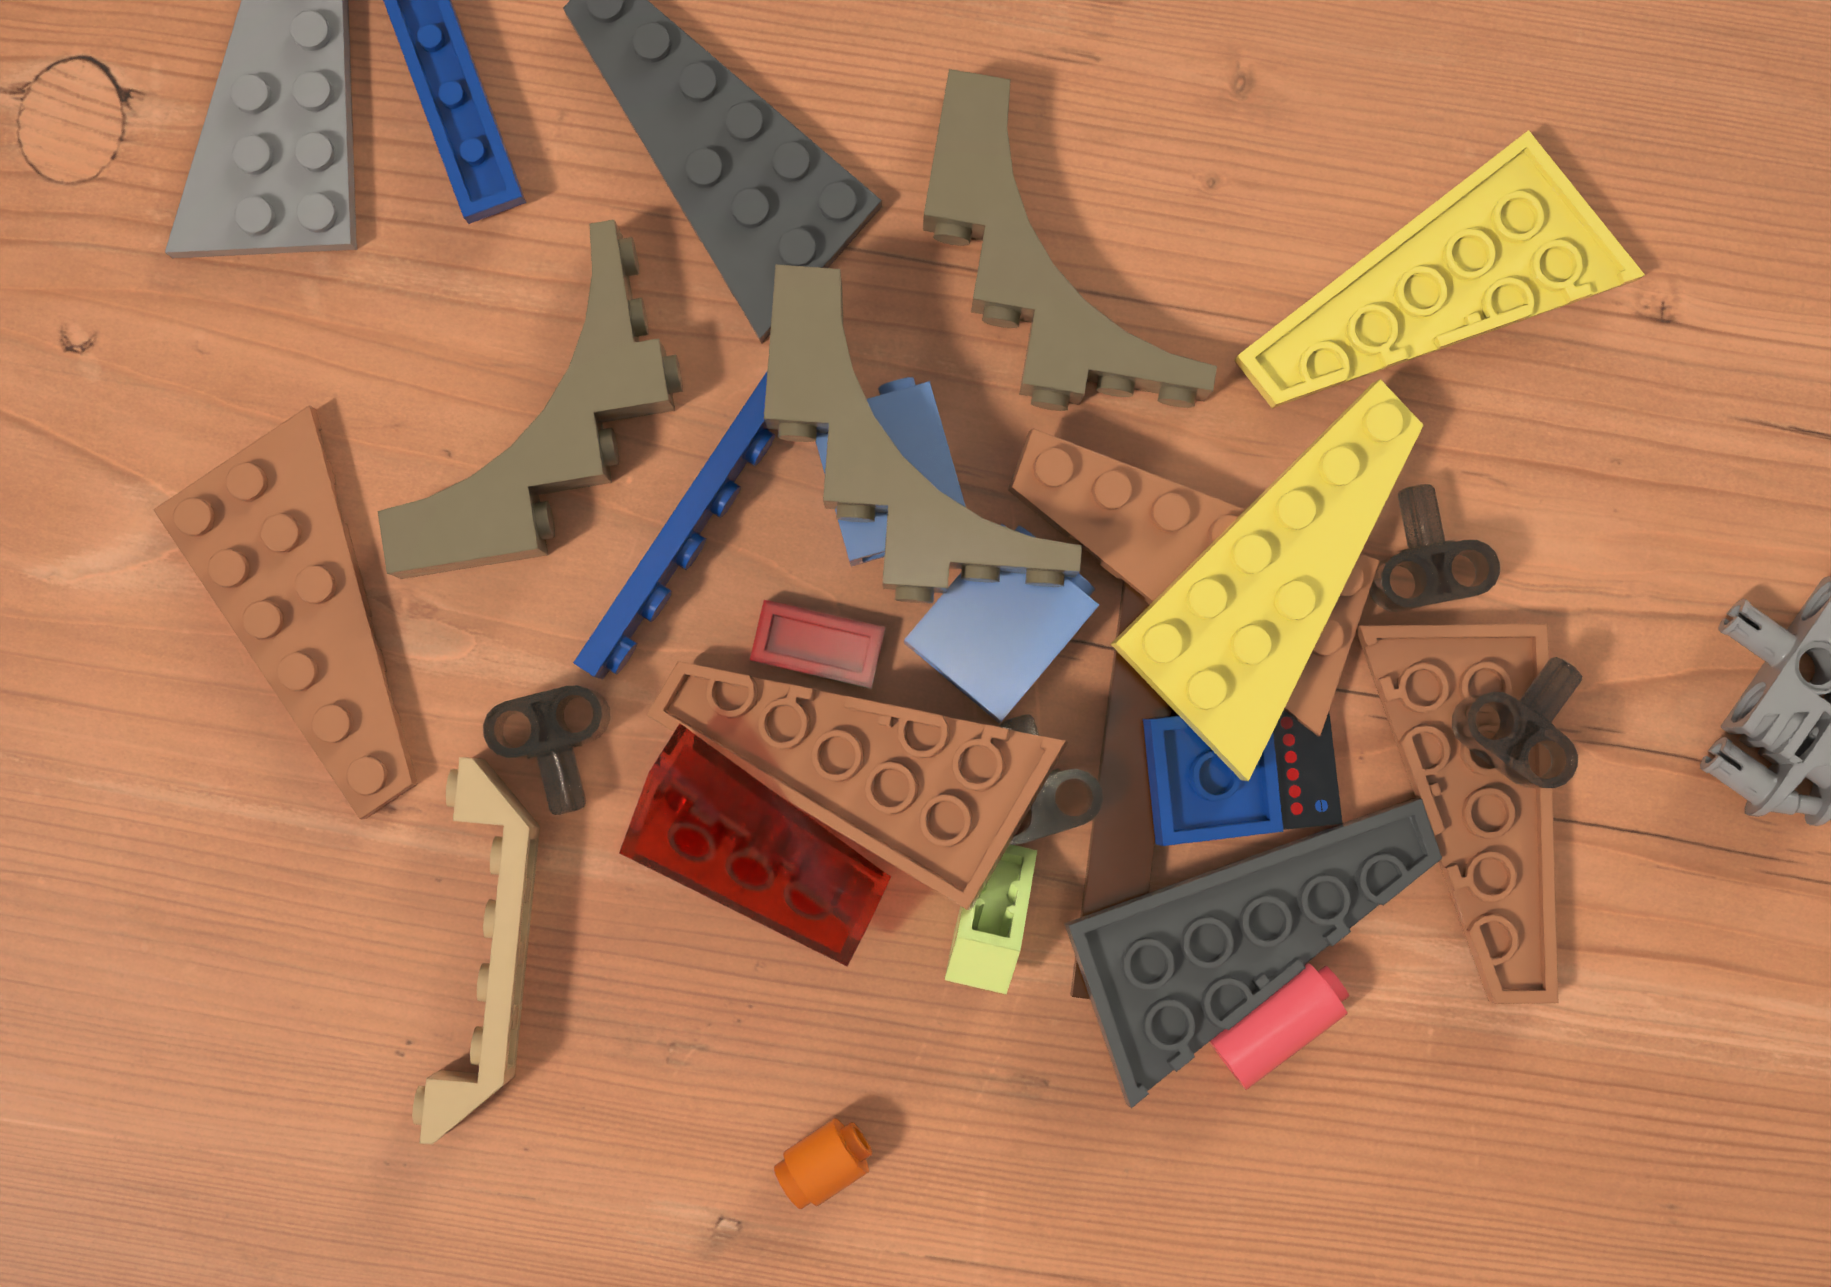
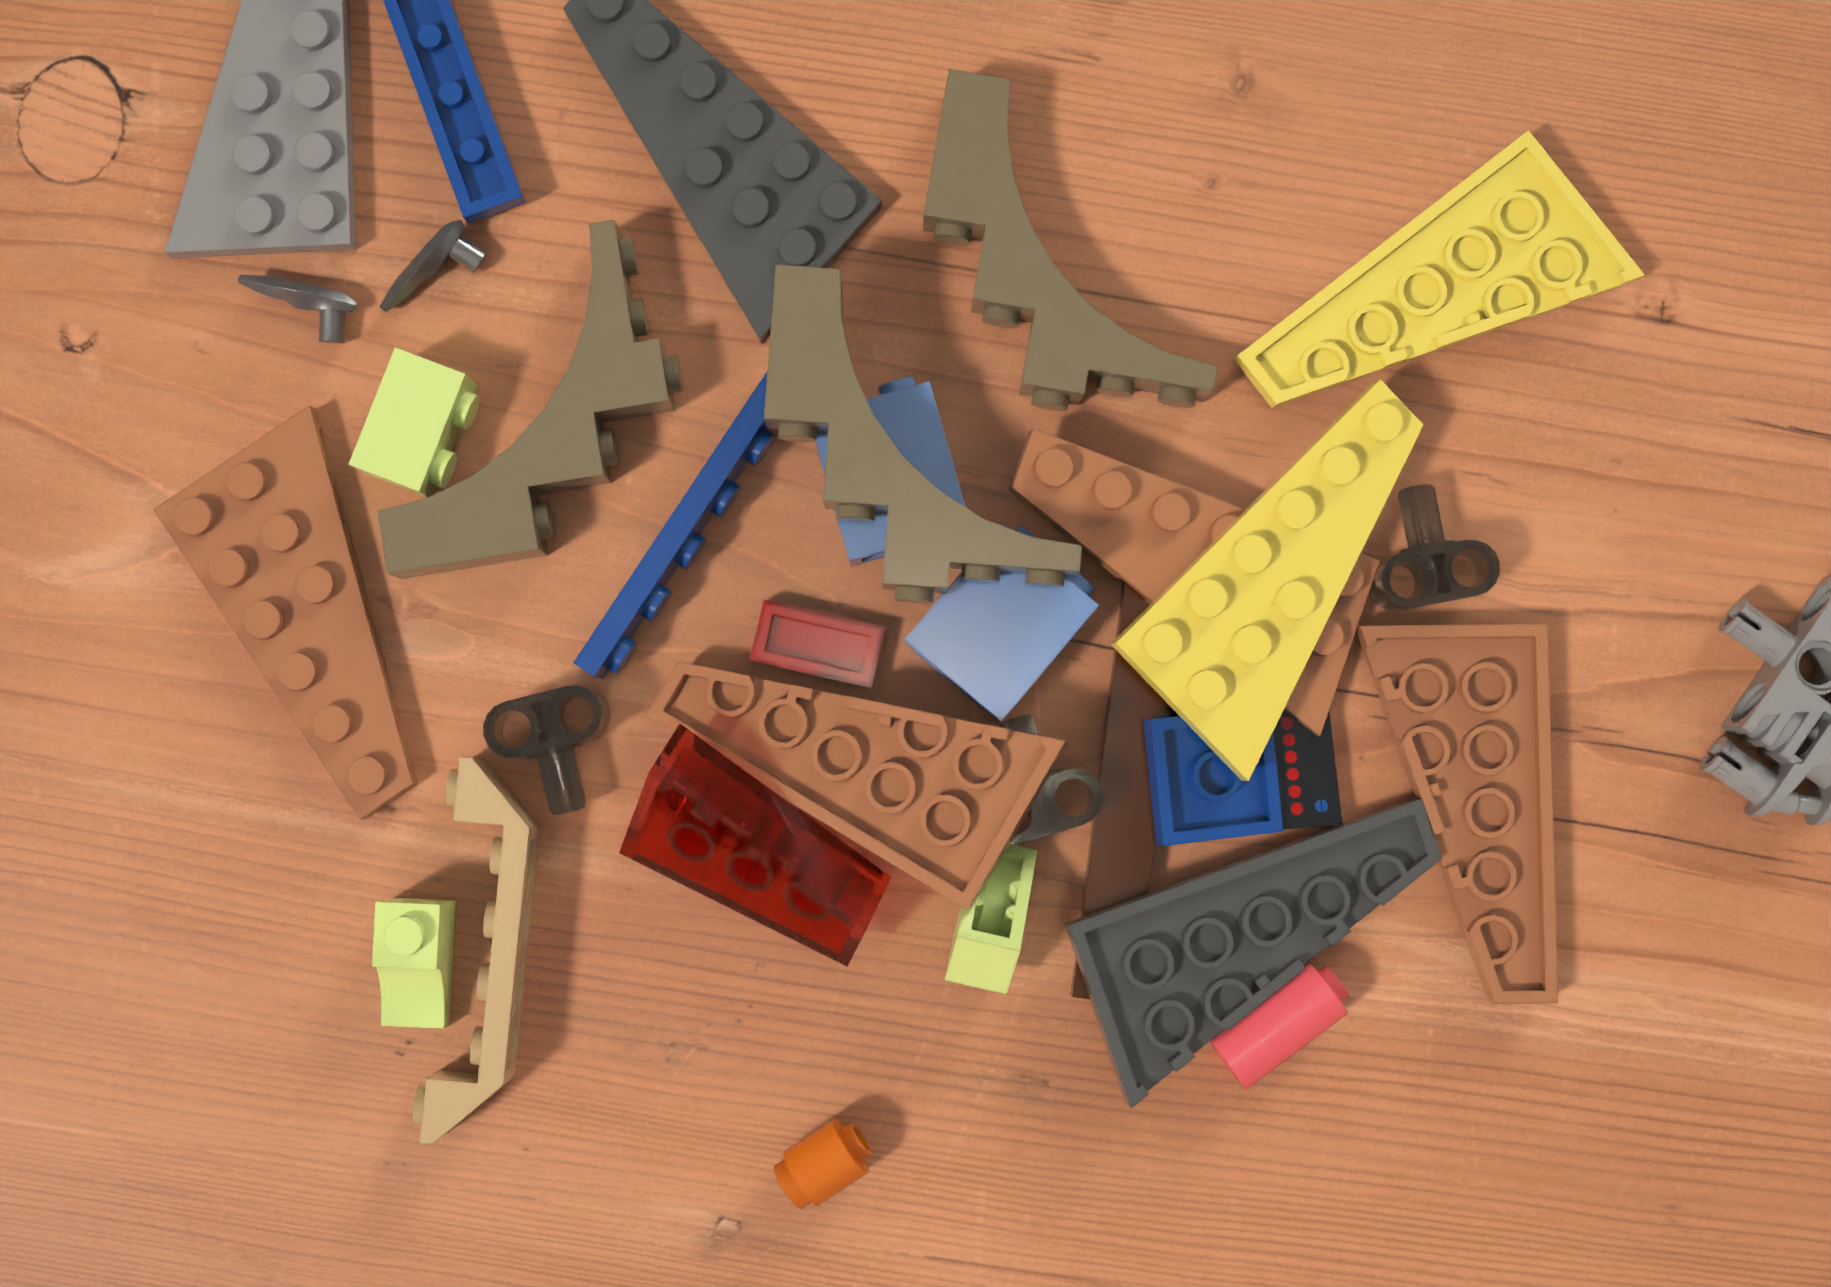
(309, 297): none -> flat silver bar
(414, 960): none -> yellowish green arch
(416, 424): none -> yellowish green brick
(429, 260): none -> flat silver bar
(1524, 725): clear smoke beam -> none

